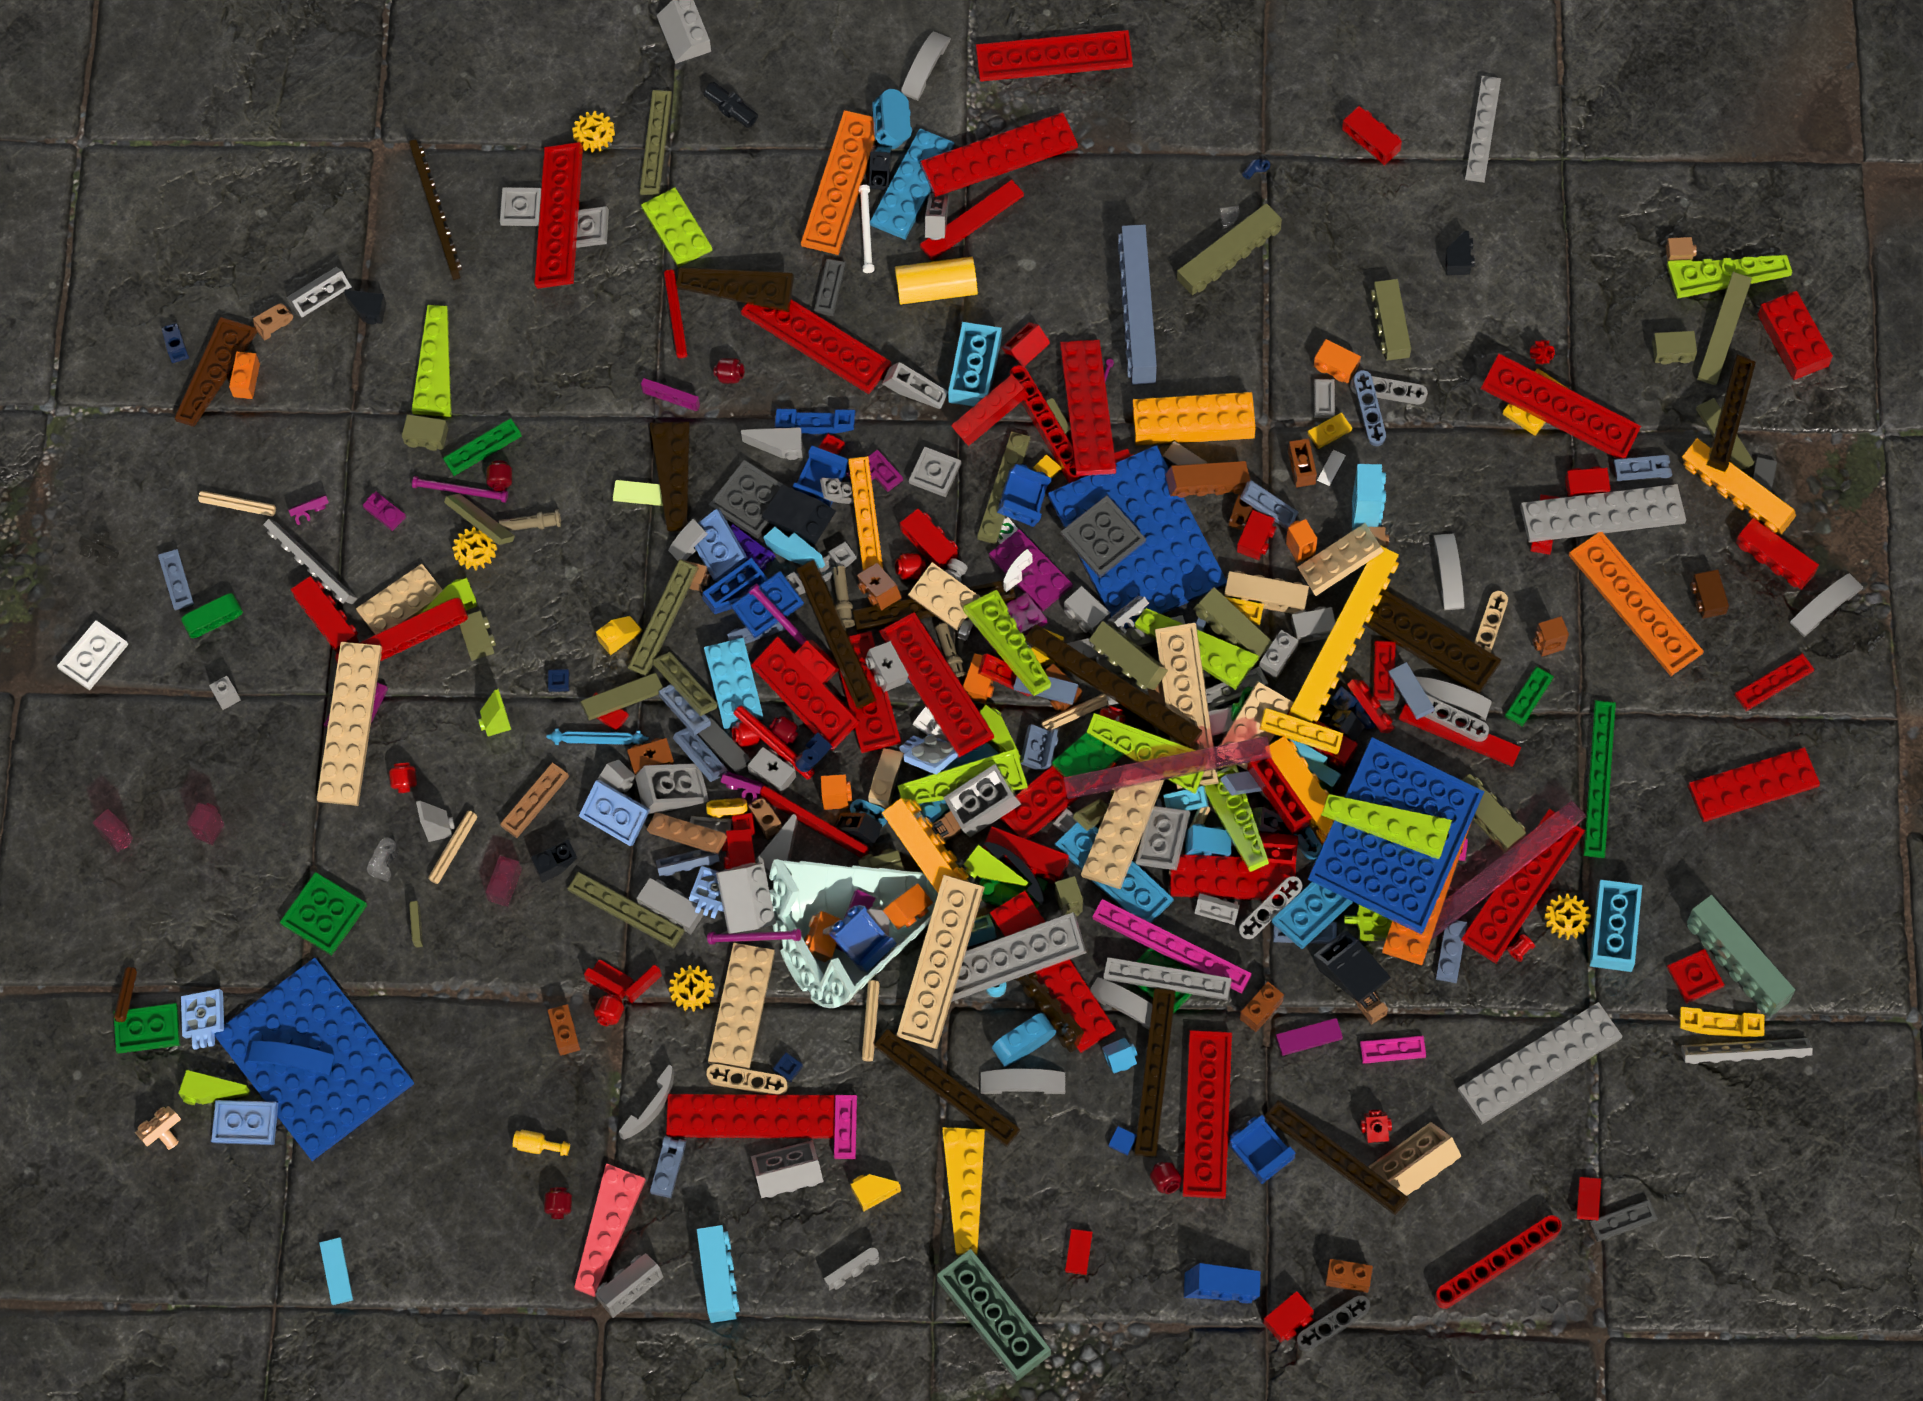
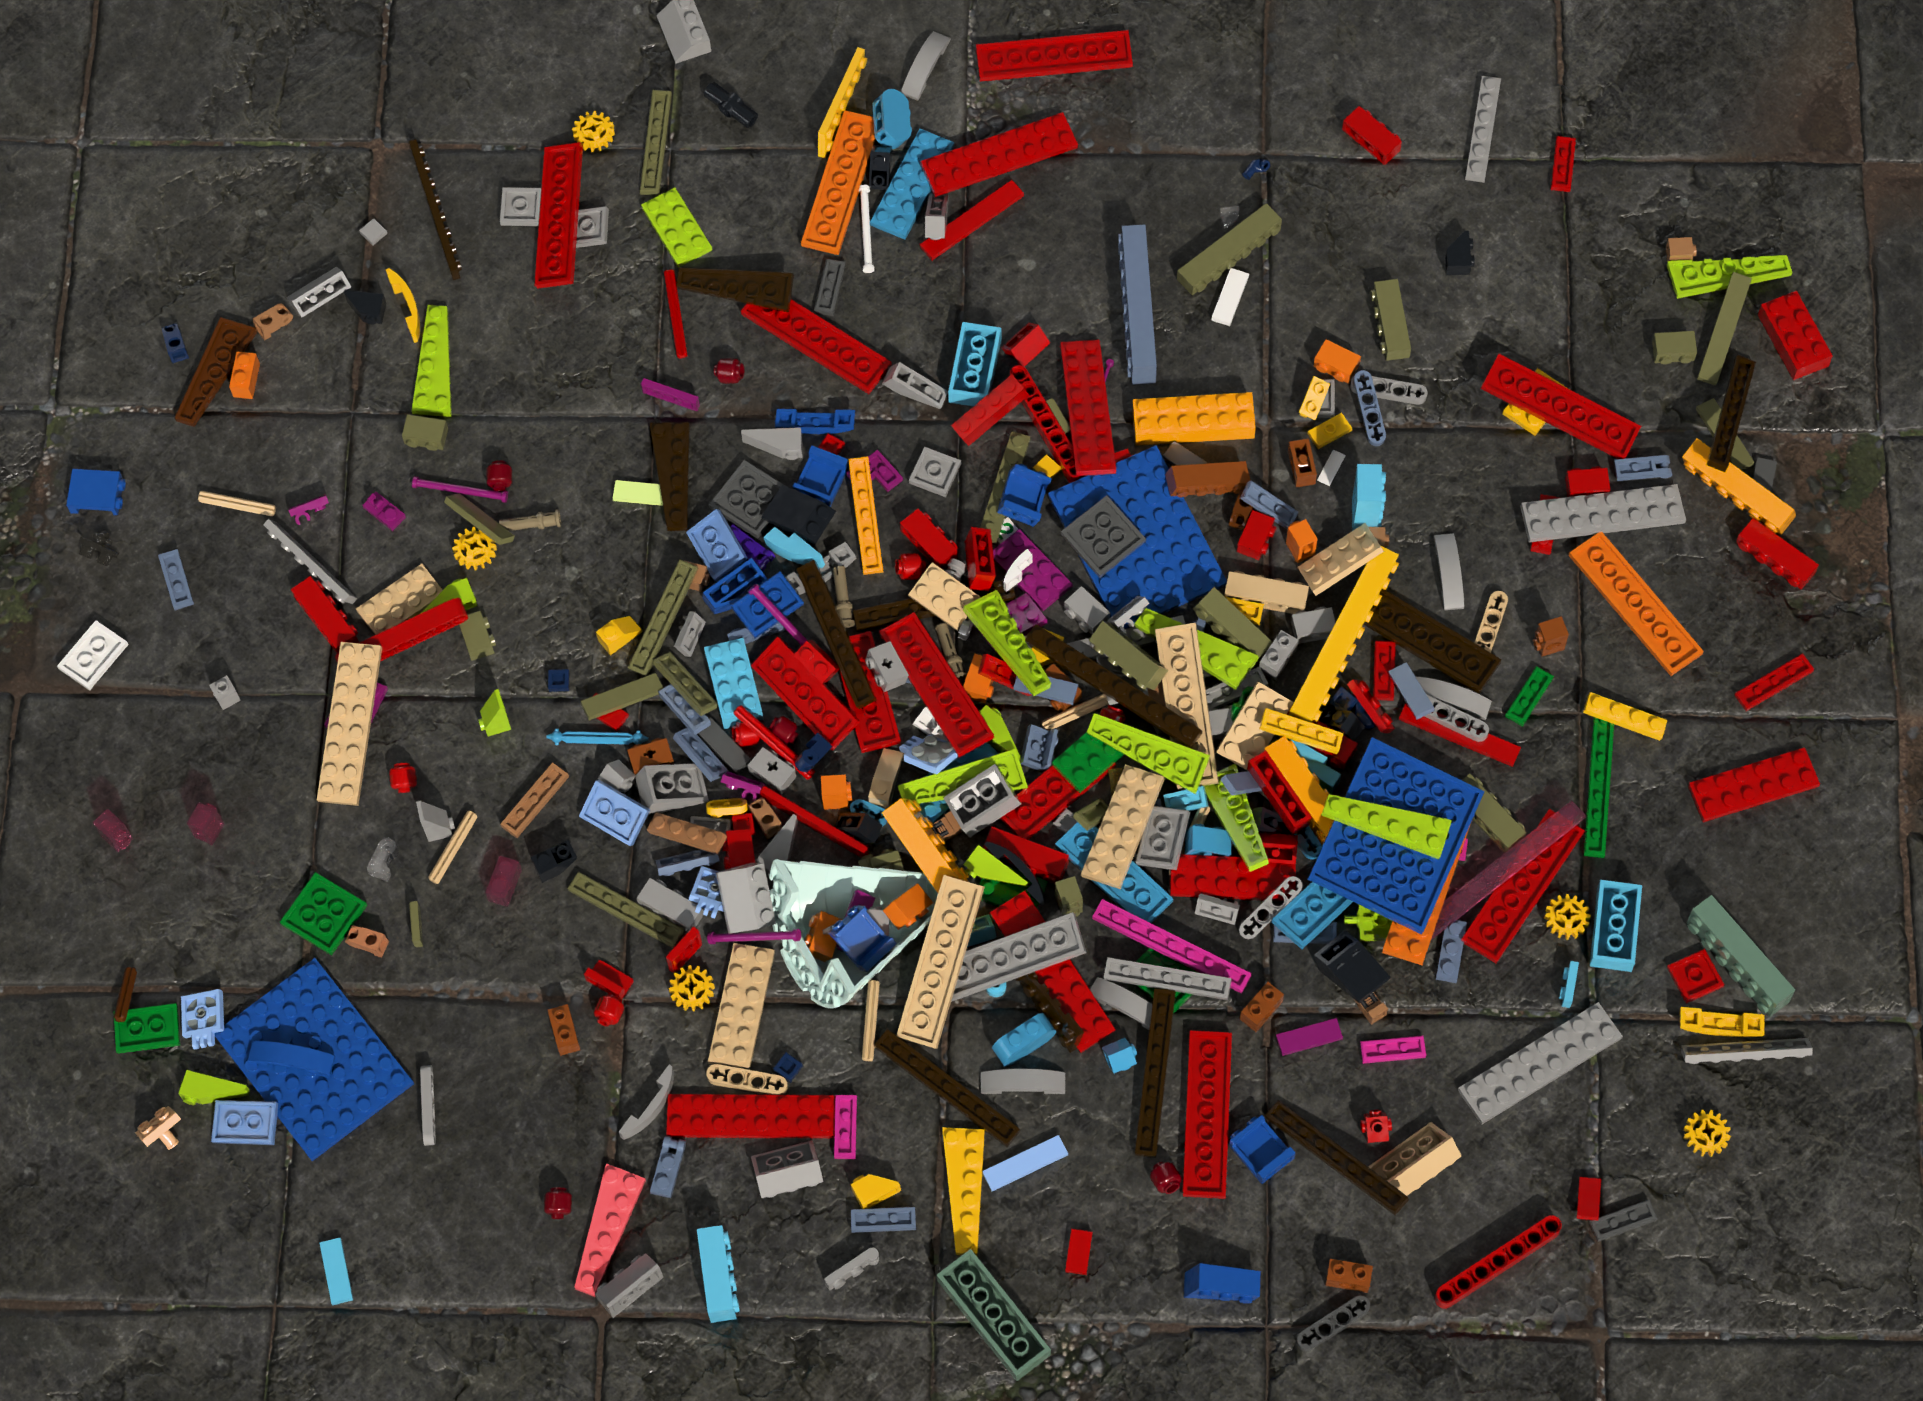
(95, 491): none -> blue panel
(211, 615): green beam -> none
(367, 940): none -> nougat leg
(373, 232): none -> light grey tile
(398, 286): none -> yellow slope
(428, 1105): none -> light grey beam
(482, 447): green plate -> none
(535, 1142): yellow piece -> none
(643, 983): red tile -> none
(684, 950): none -> red tile
(686, 540): light grey slope -> none
(689, 633): none -> light grey plate
(837, 491): light grey slope -> none
(839, 103): none -> yellow wing
(878, 587): dark orange brick -> none
(883, 1219): none -> sand blue plate
(936, 280): yellow brick -> none
(980, 559): none -> red brick
(1025, 1163): none -> light blue tile
(1122, 1140): blue tile -> none
(1167, 767): clear pink plate -> none
(1230, 297): none -> white tile
(1289, 1317): red brick -> none
(1314, 398): none -> yellow hinge
(1521, 947): red bush -> none
(1542, 352): red gear -> none
(1563, 163): none -> red tile
(1567, 992): none -> medium azure plate
(1625, 716): none -> yellow plate
(1698, 1135): none -> yellow gear
(1709, 594): reddish brown brick -> none
(1825, 604): light grey slope -> none

